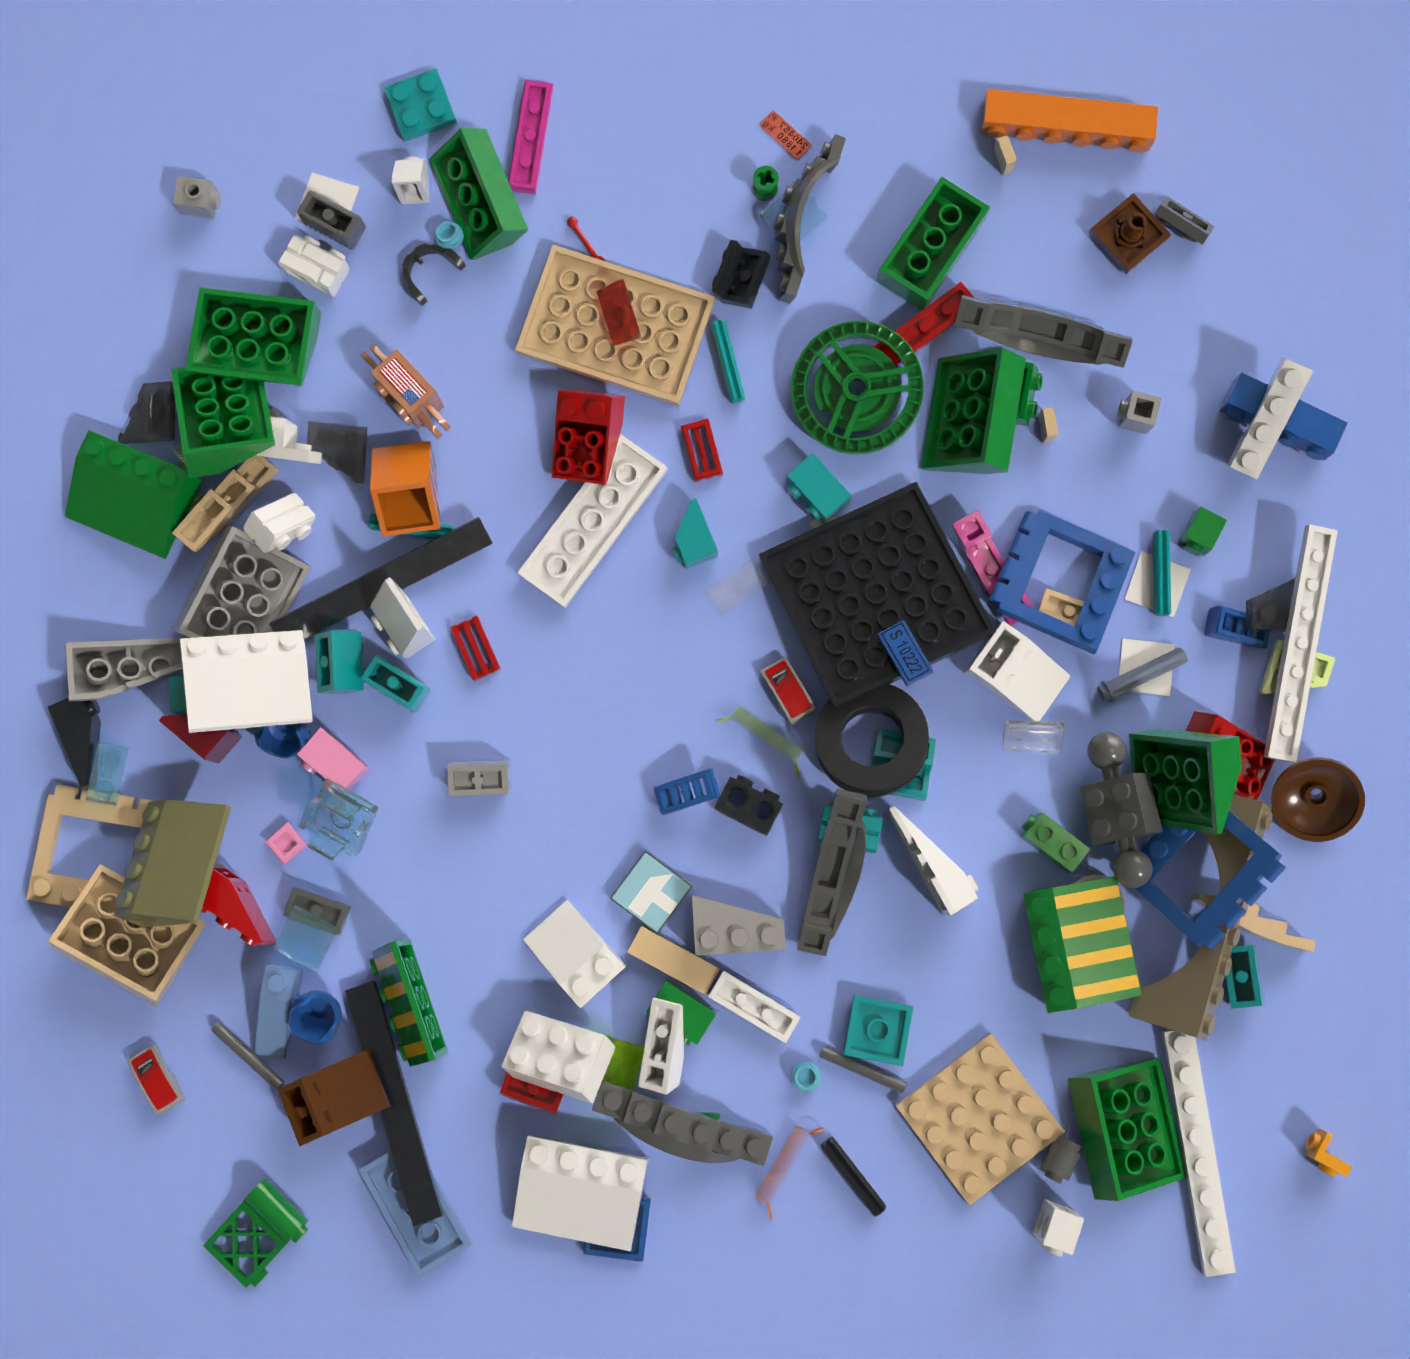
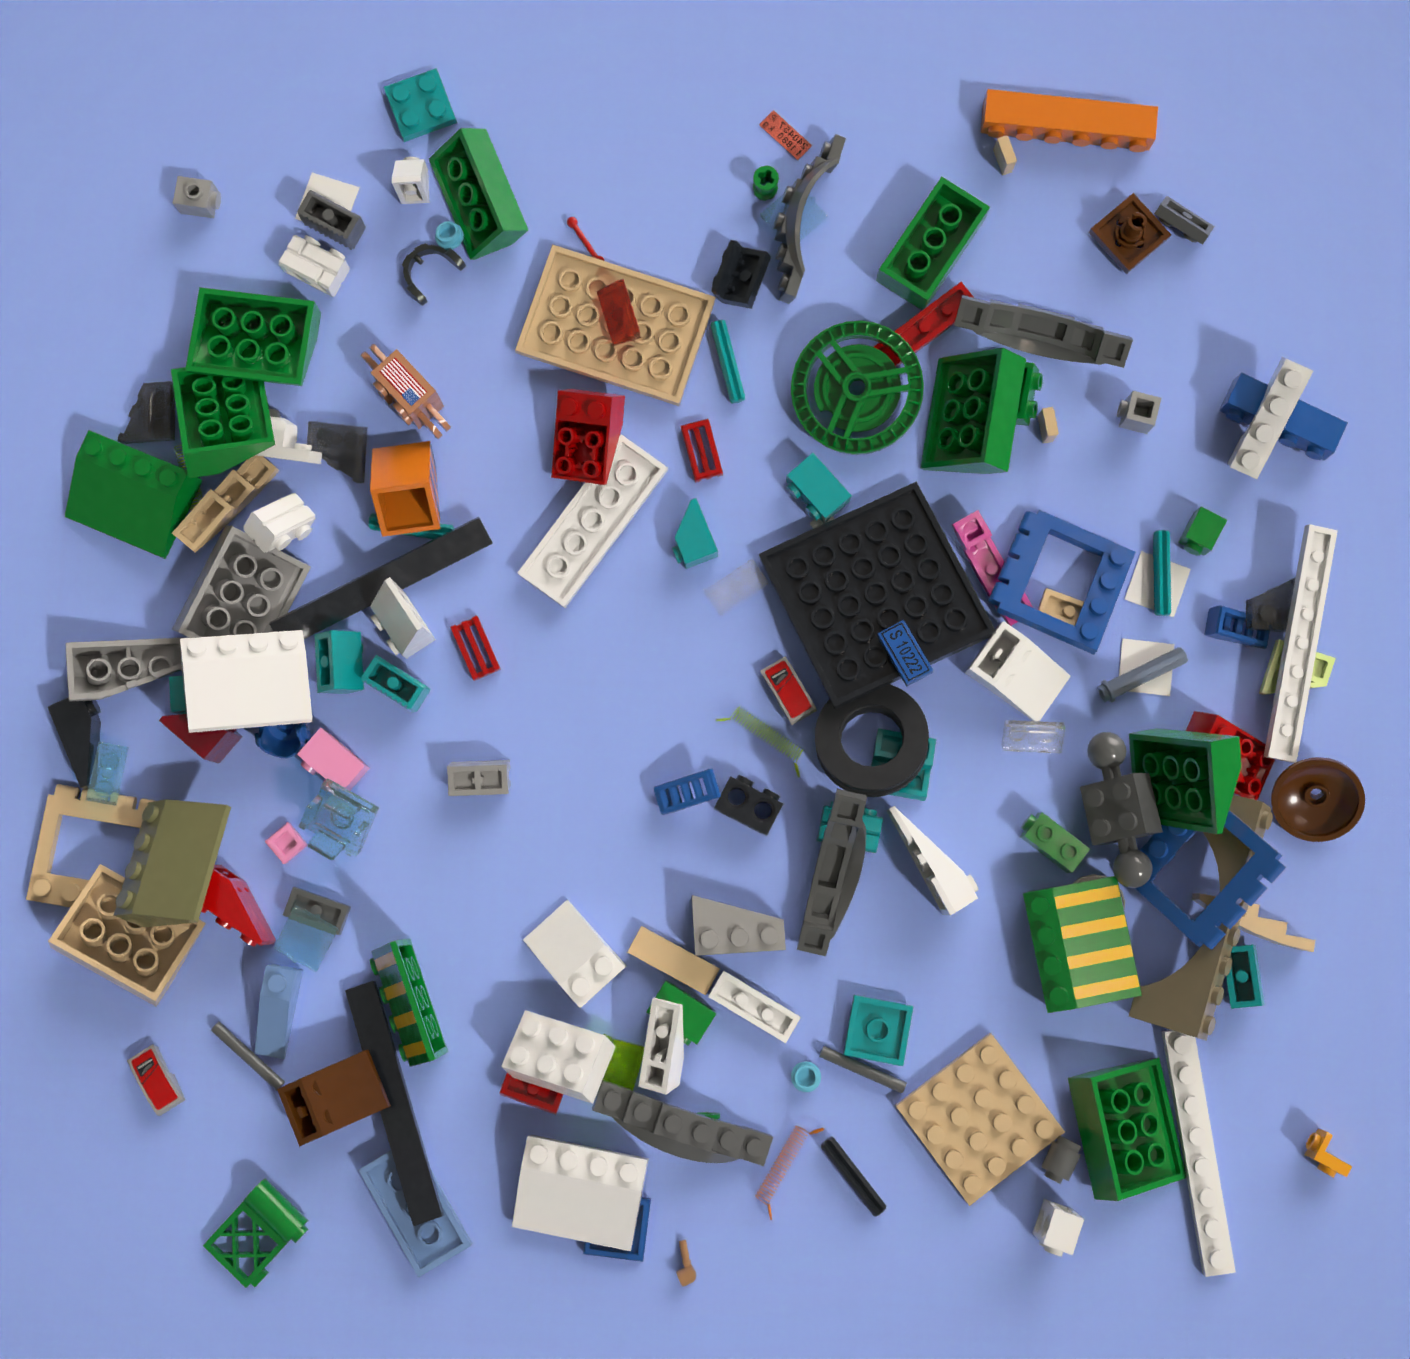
(314, 1016): blue cap -> none
(530, 136): dark pink tile -> none
(651, 892): medium azure tile -> none
(687, 1274): none -> medium nougat hand

